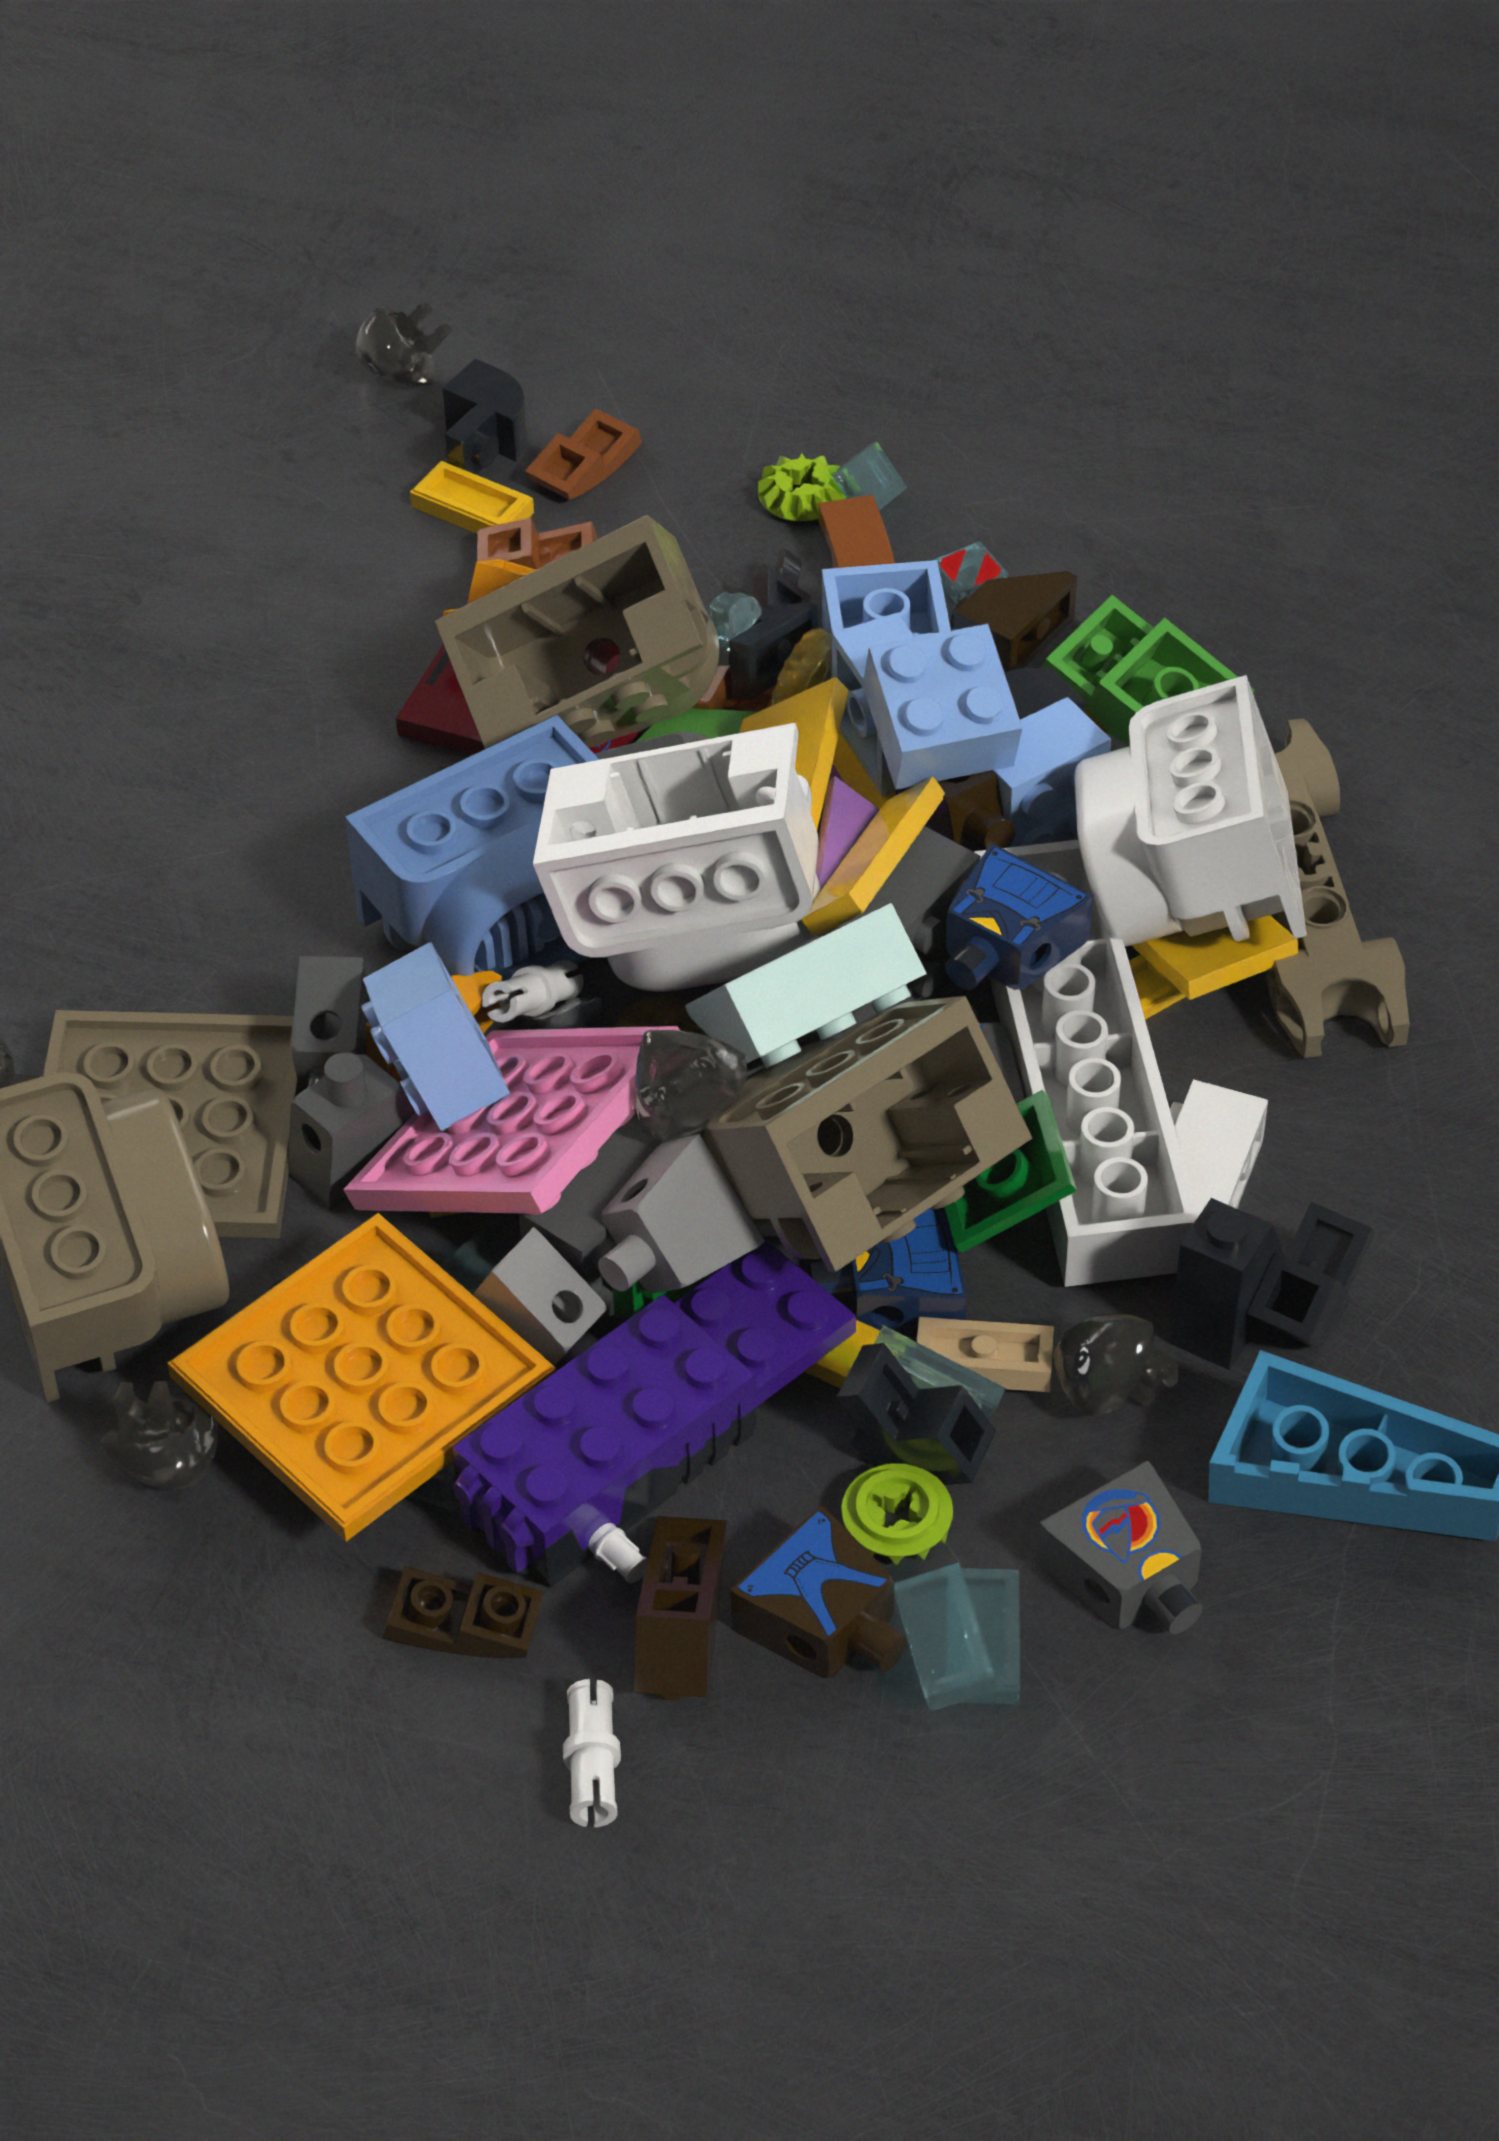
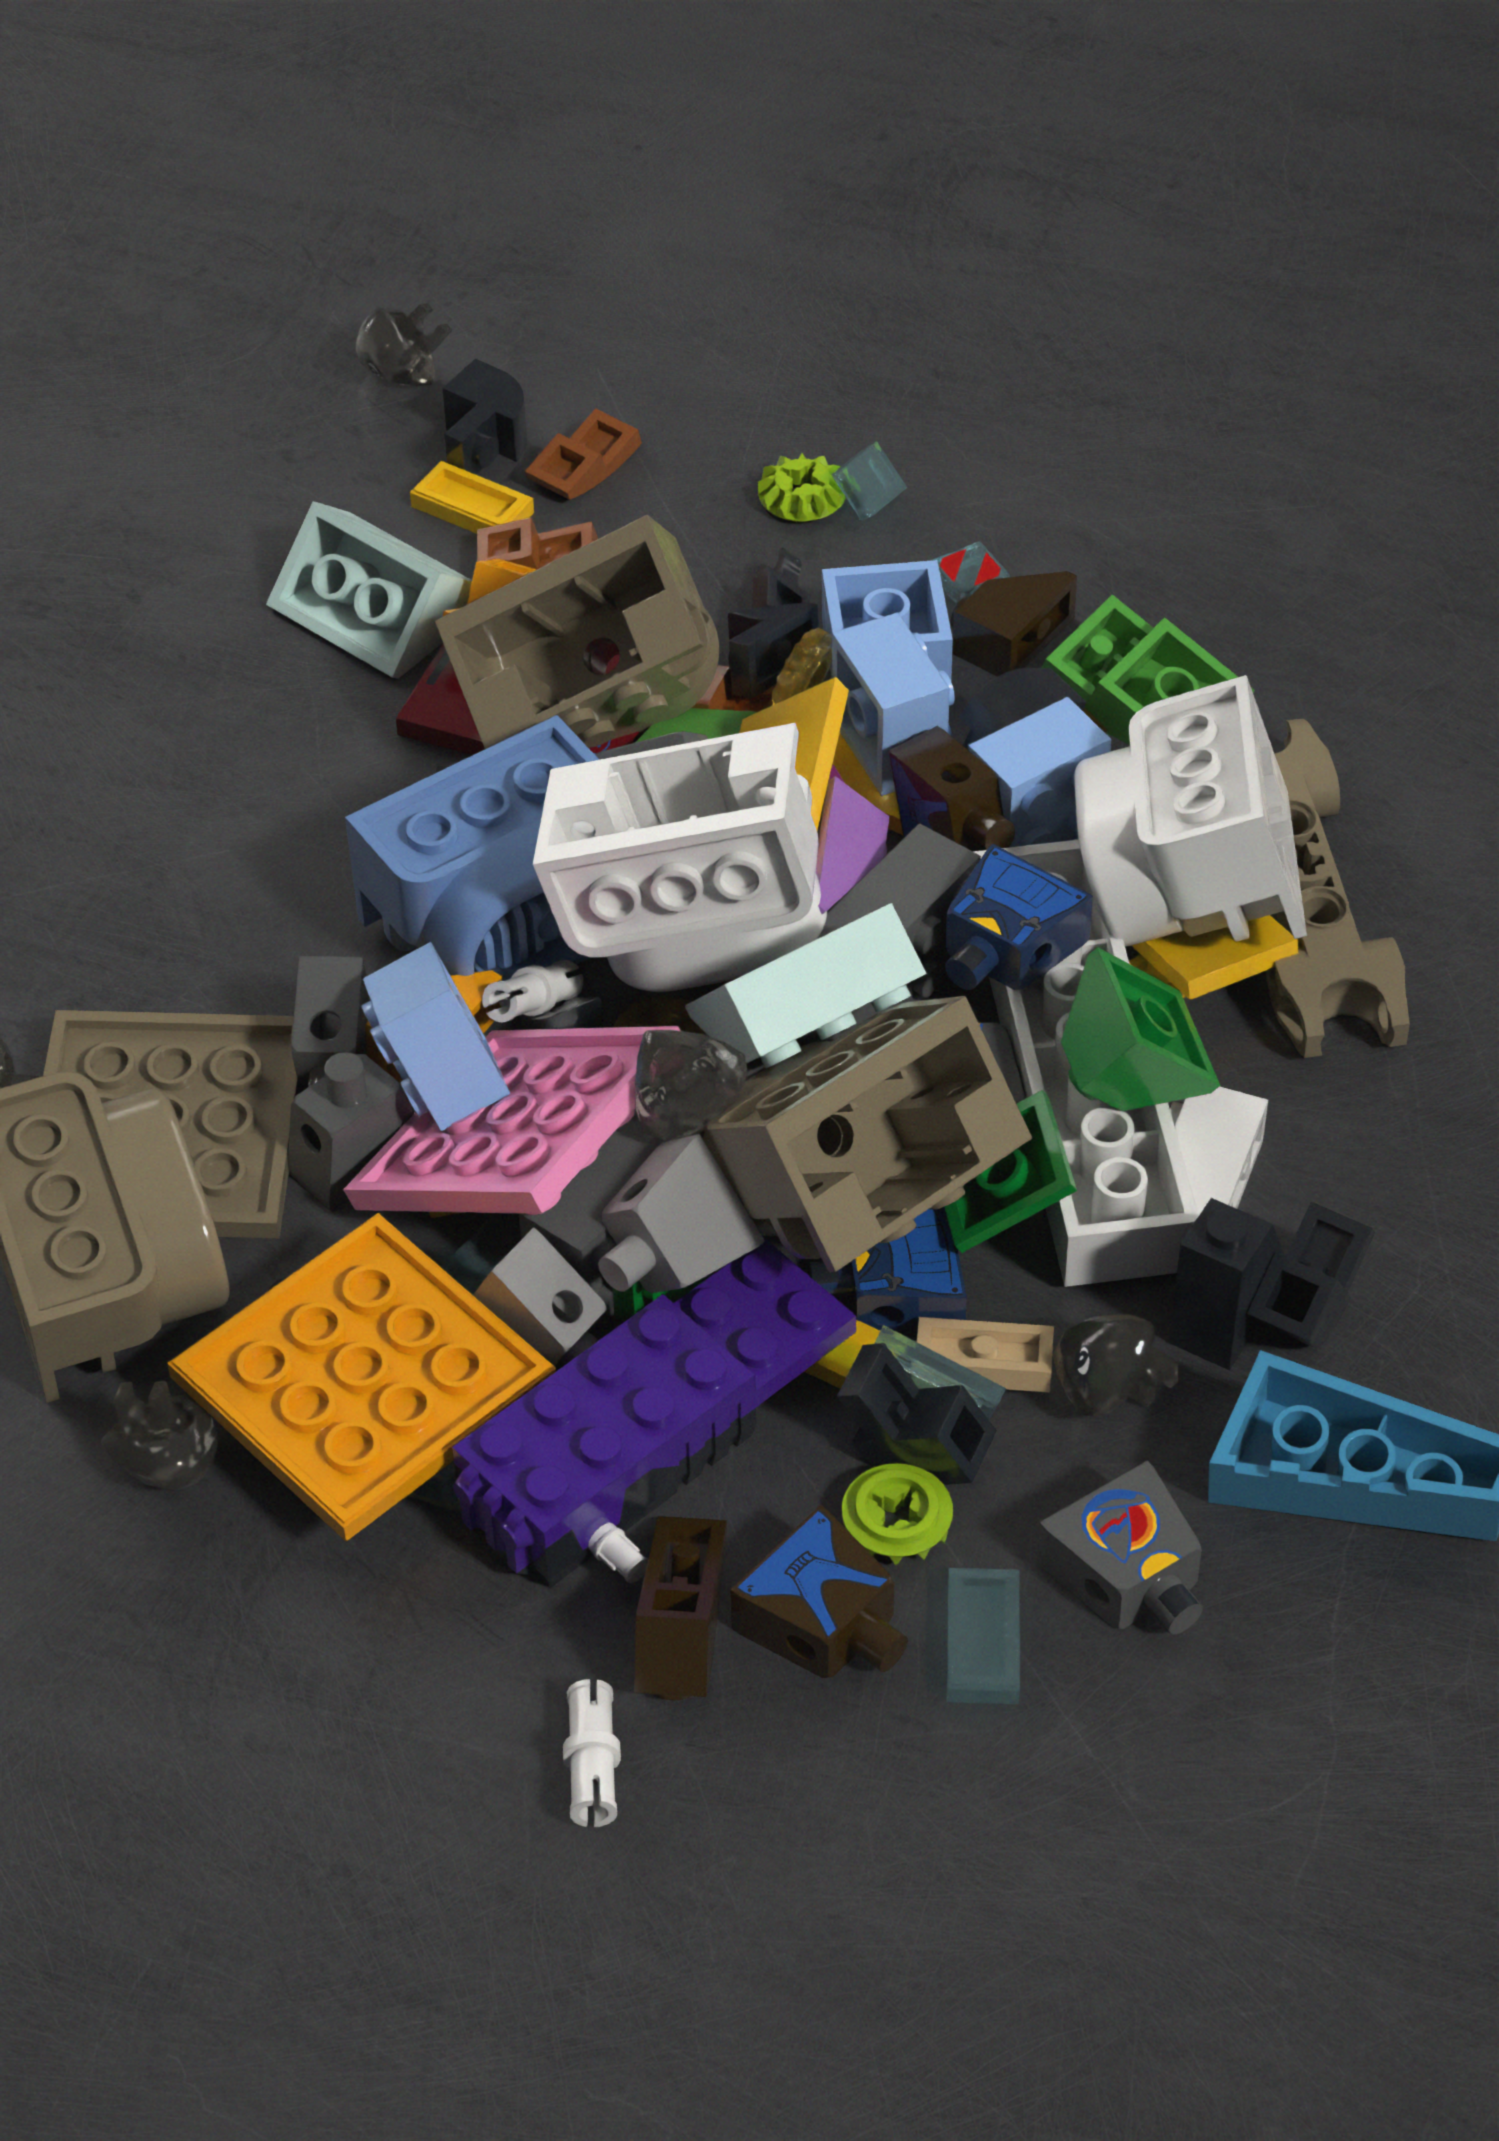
(366, 590): none -> light aqua slope
(462, 1619): dark brown slope -> none
(733, 615): clear light blue tile -> none
(855, 532): dark orange slope -> none
(873, 857): yellow tile -> none
(942, 706): light blue brick -> none
(944, 1637): clear light blue tile -> none
(1133, 1038): none -> green slope

